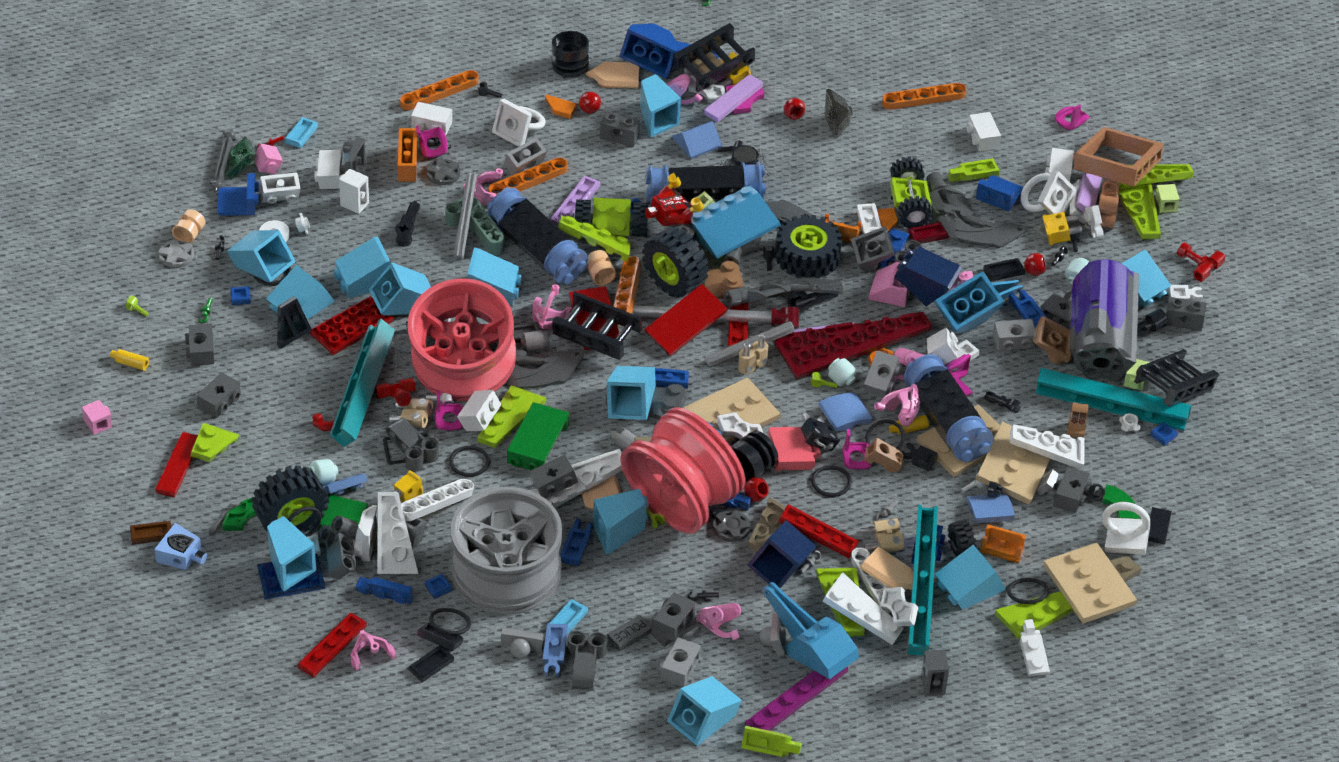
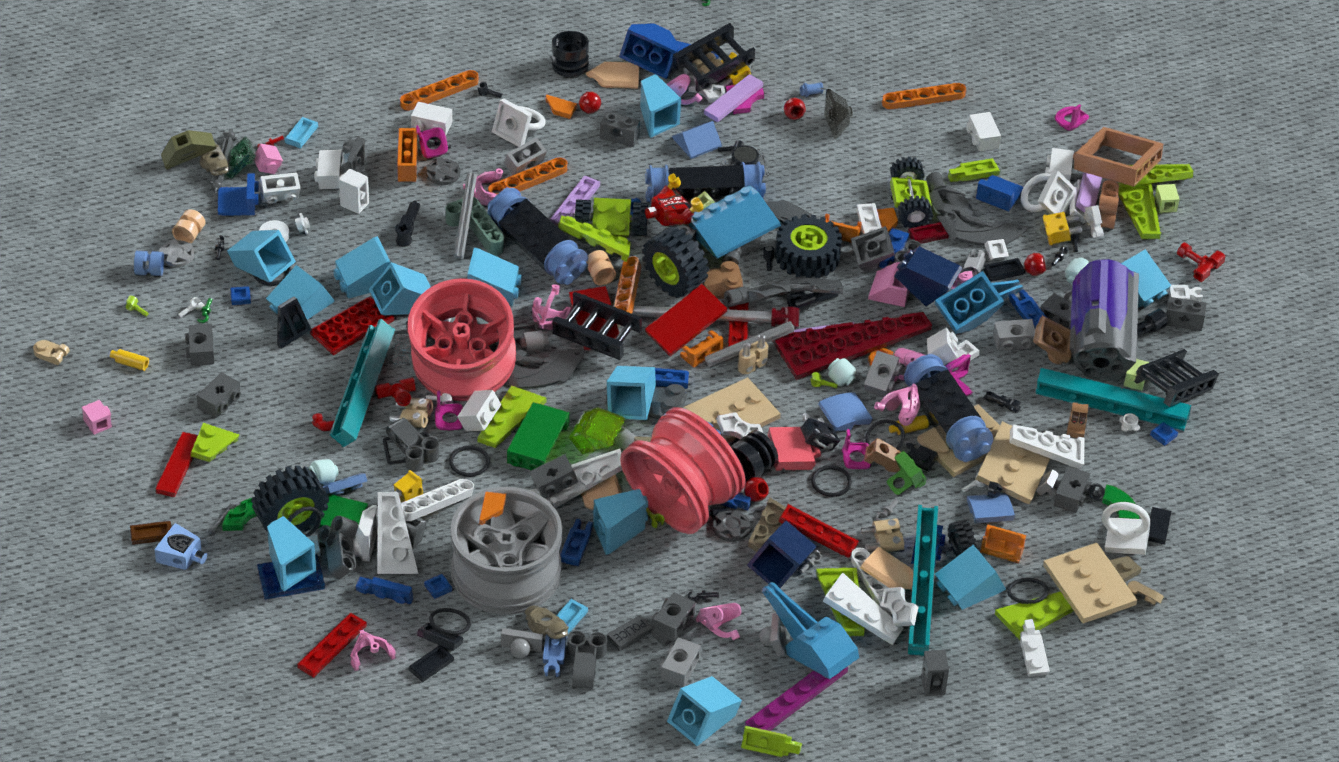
(50, 351): none -> tan plate
(155, 266): none -> medium blue wheel
(186, 147): none -> olive slope
(193, 305): none -> white hand
(214, 165): none -> dark tan piece
(492, 506): none -> orange tile
(553, 628): none -> dark tan piece
(596, 430): none -> clear neon green slope
(696, 354): none -> orange hinge
(809, 89): none -> medium blue pin
(909, 473): none -> bright green piece
(974, 263): none -> light grey piece
(996, 249): none -> white plate
(1150, 595): none -> tan plate

